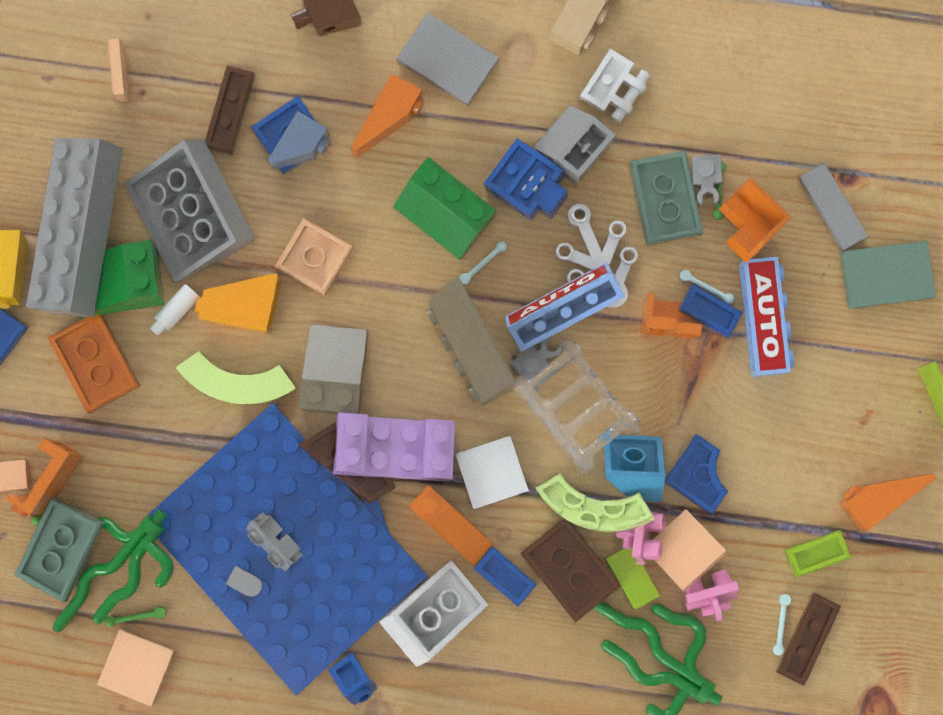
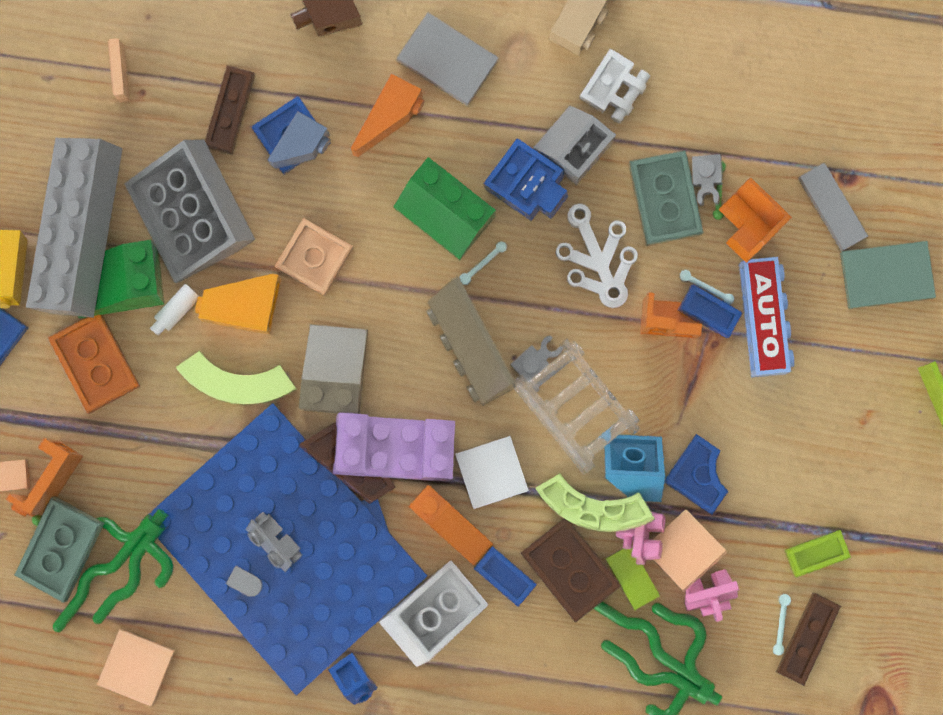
(159, 613): bright green hinge -> none
(564, 307): light blue brick -> none
(875, 501): orange slope -> none

